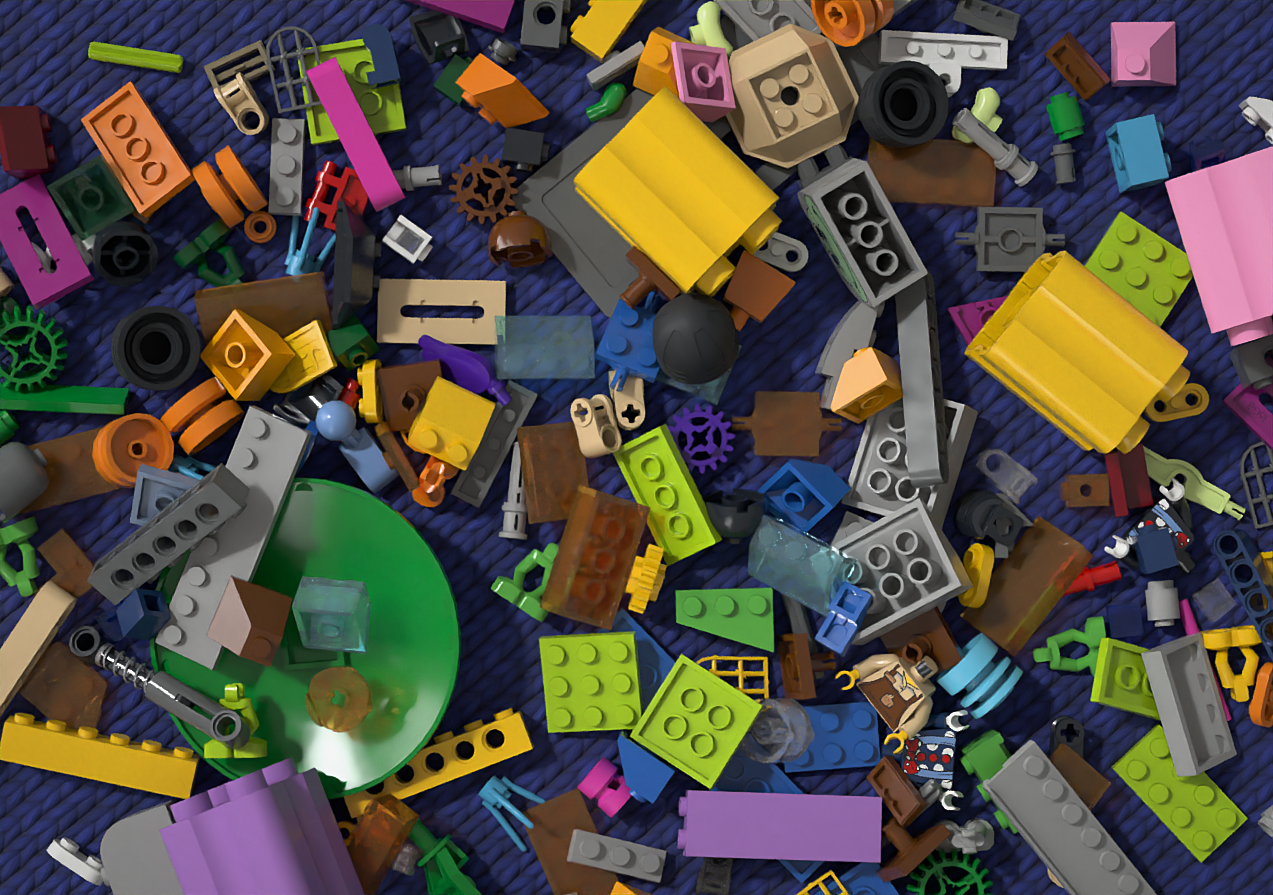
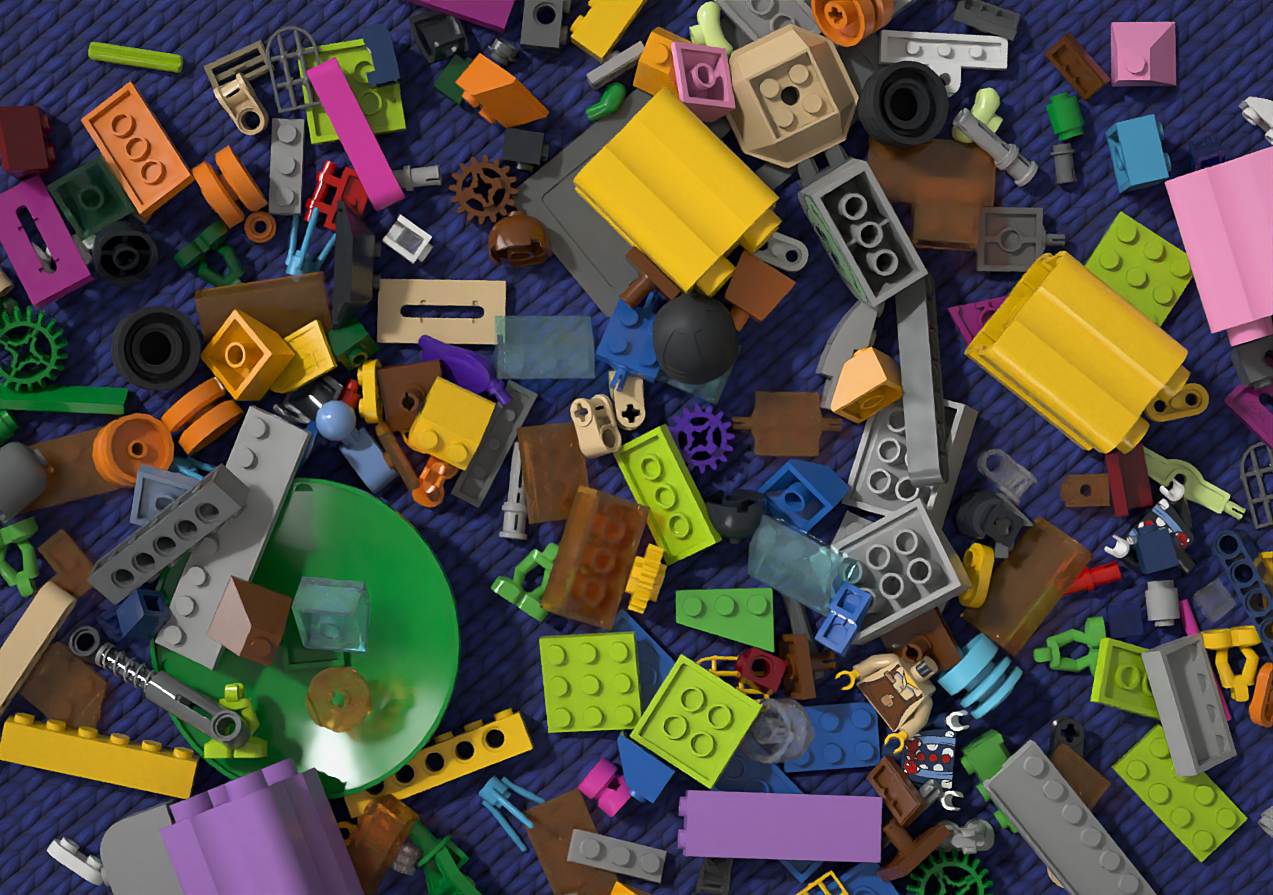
(773, 667): none -> dark red brick
(945, 213): none -> clear orange brick

